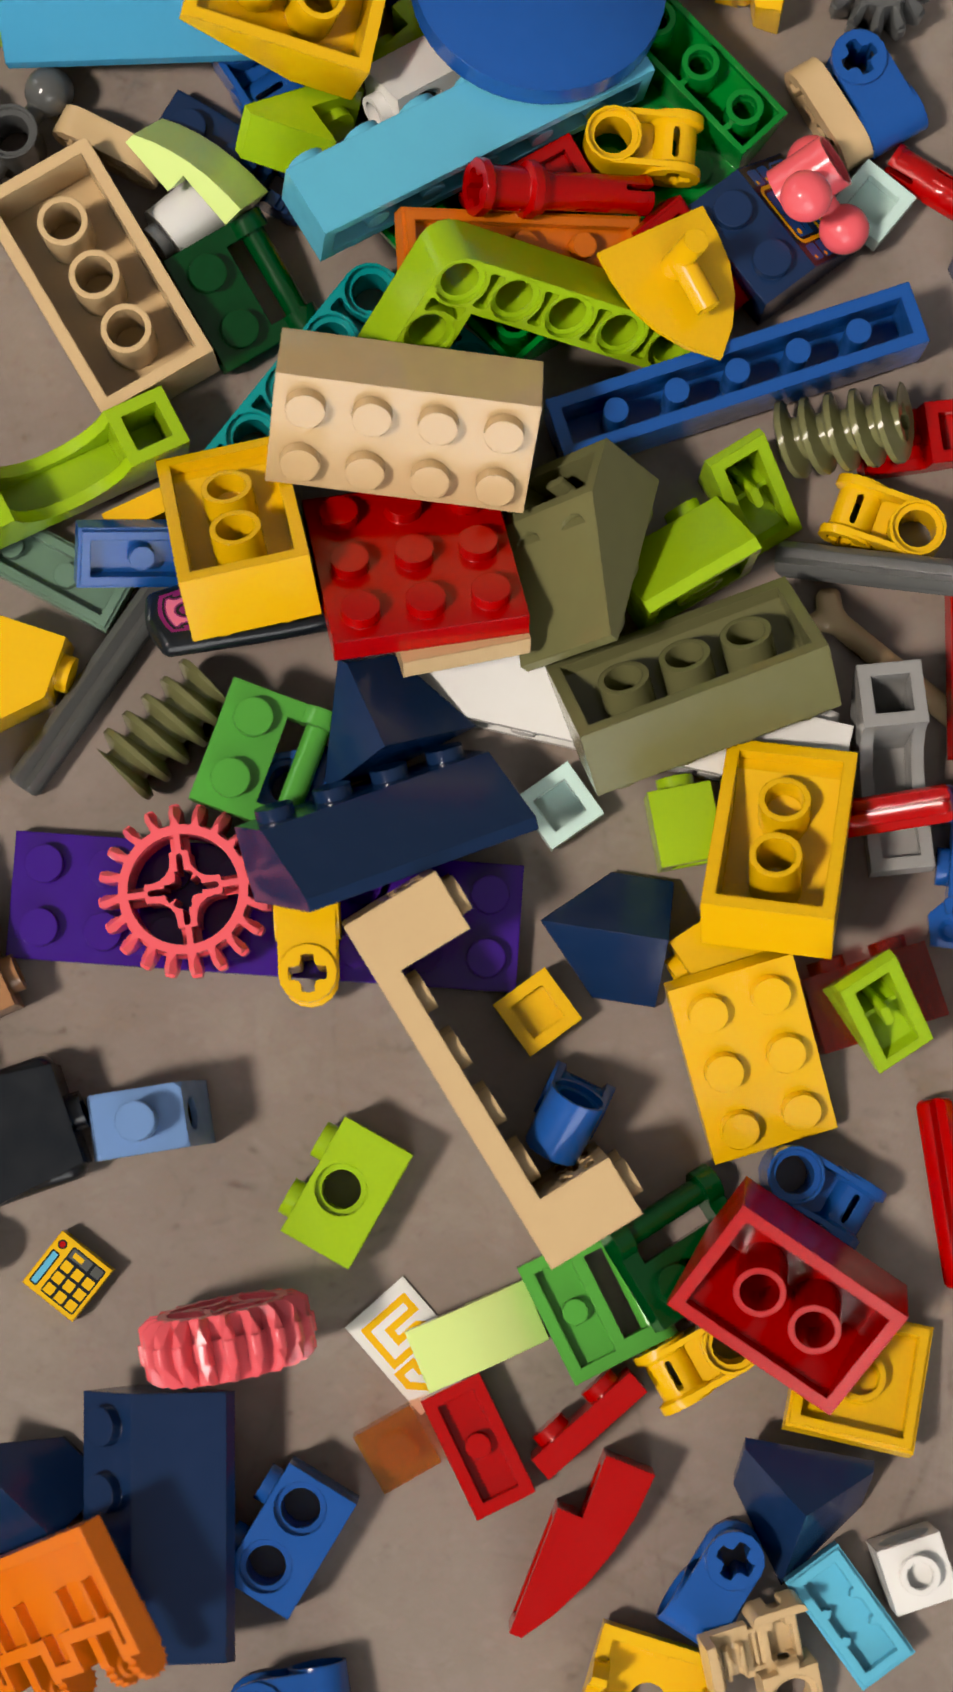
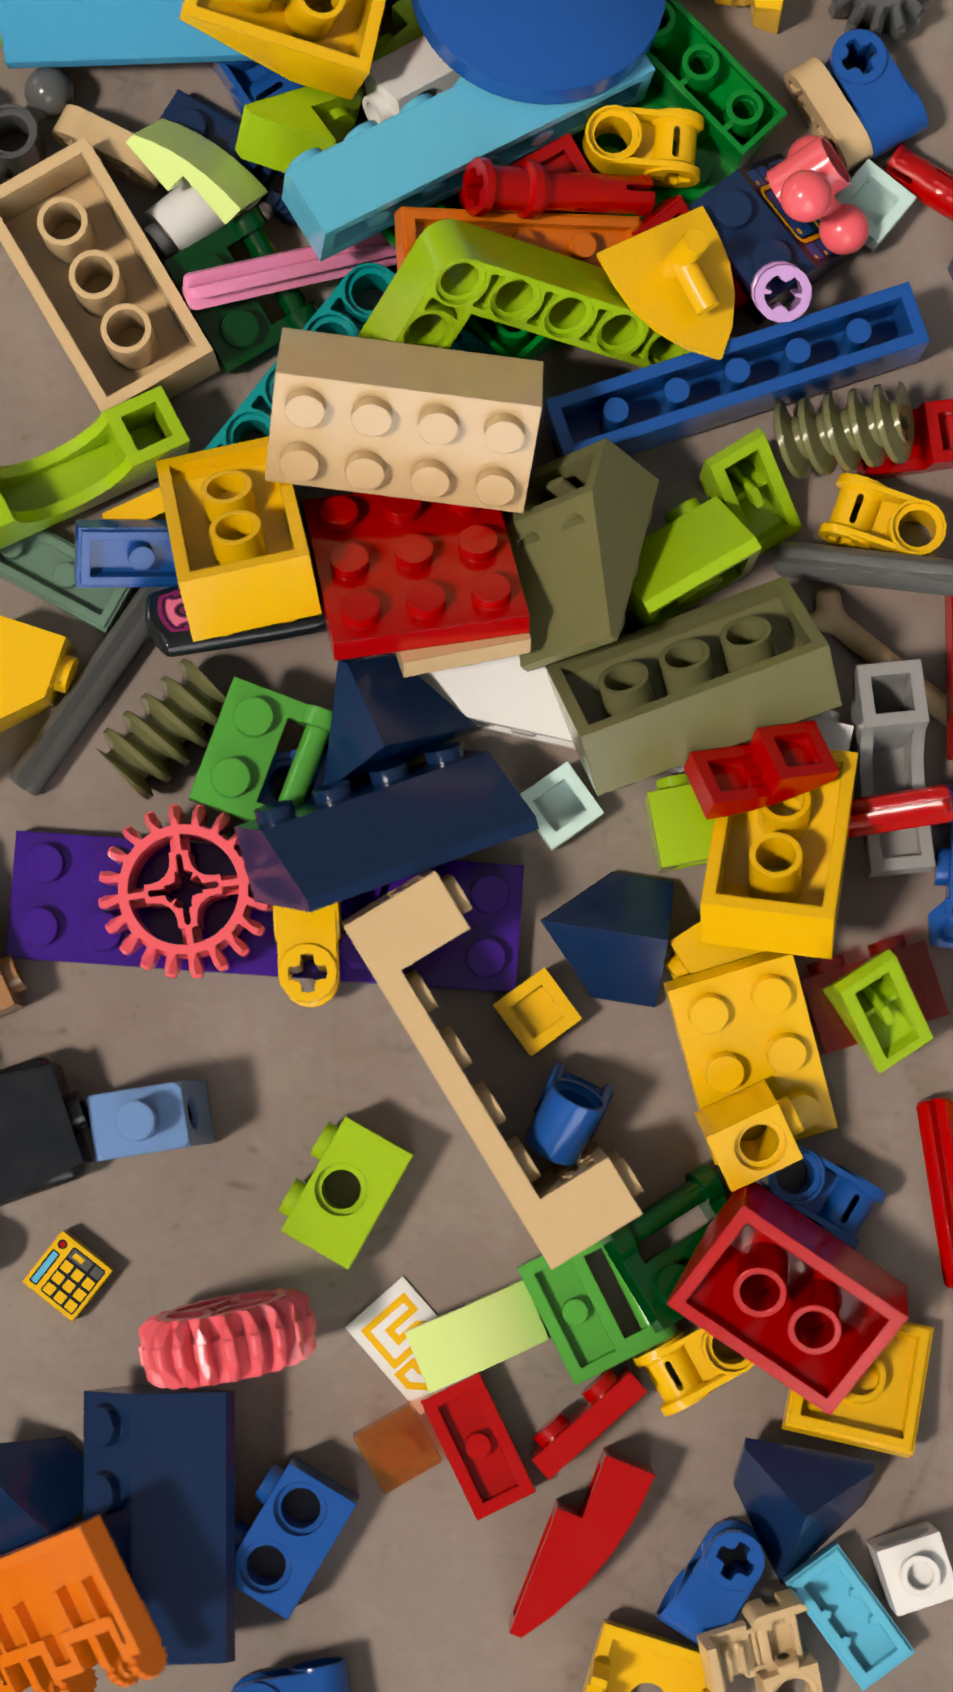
(279, 272): none -> bright pink axle
(751, 1160): none -> yellow brick
(768, 770): none -> red slope
(786, 272): none -> lavender bush

